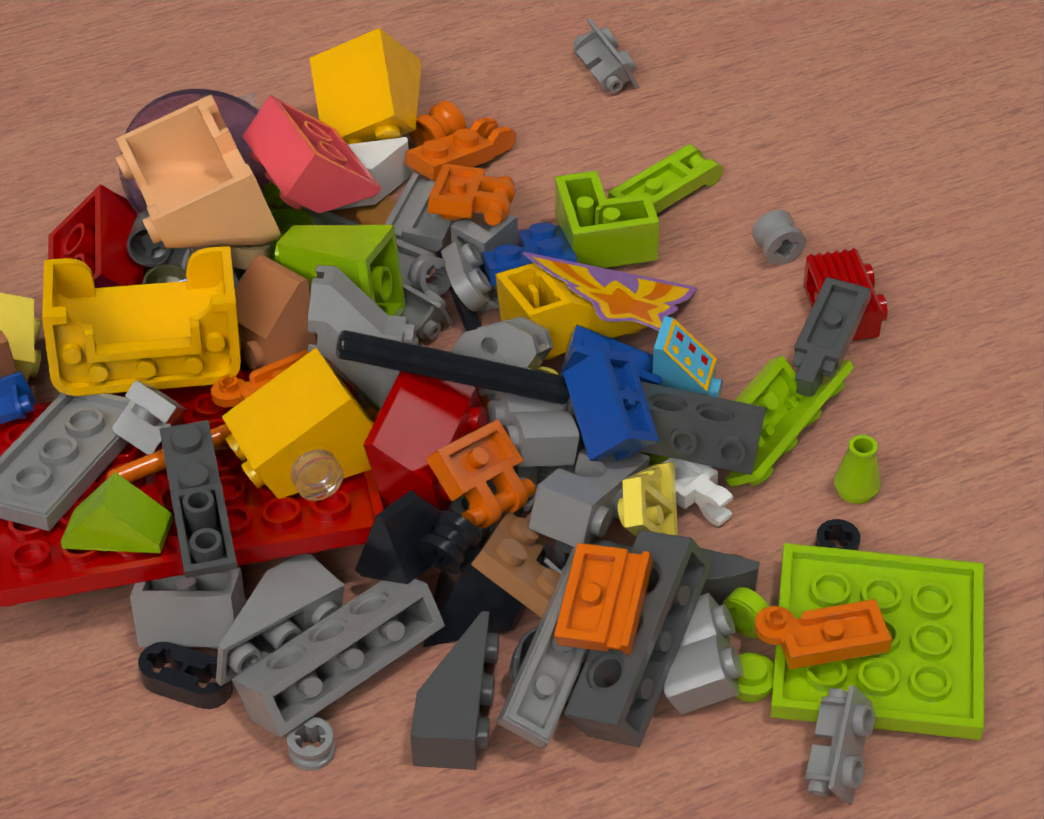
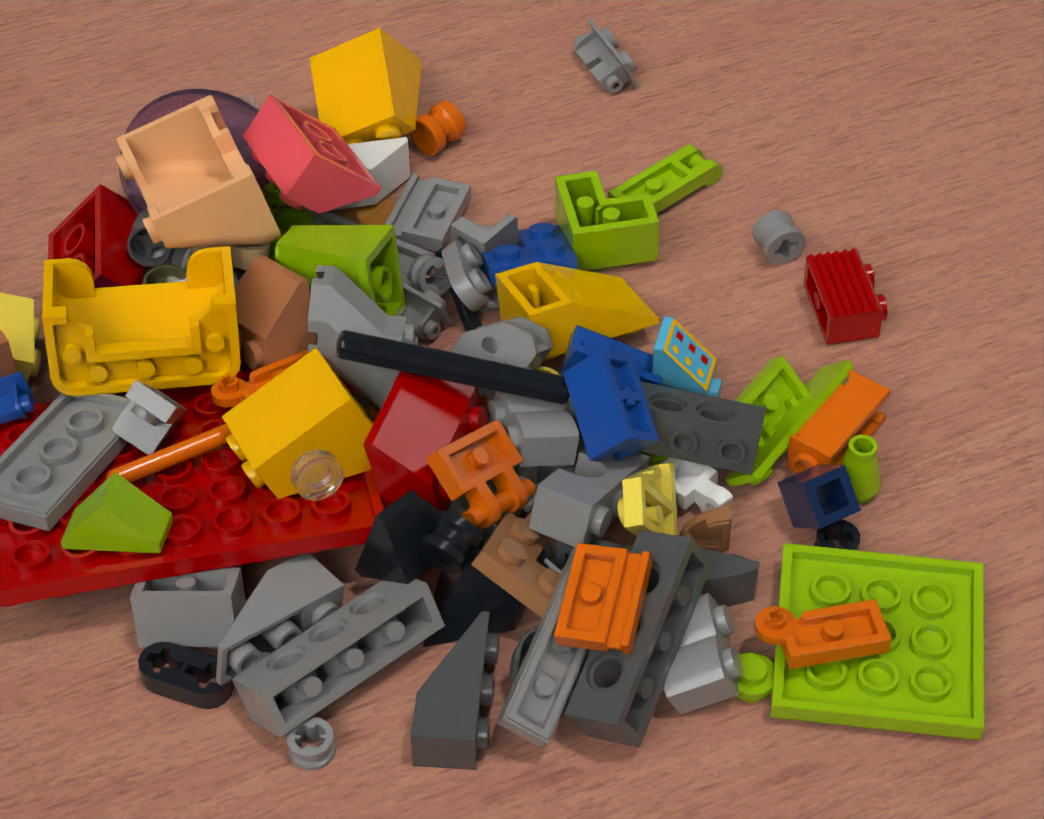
(197, 499): dark grey slope -> none
(461, 148): orange hinge -> none
(467, 190): orange plate -> none
(617, 293): sticker -> none
(710, 529): none -> medium nougat tile
(744, 606): lime tile -> none
(819, 496): none -> dark blue brick
(828, 332): dark grey hinge -> none
(840, 767): light grey hinge -> none
(845, 413): none -> orange window

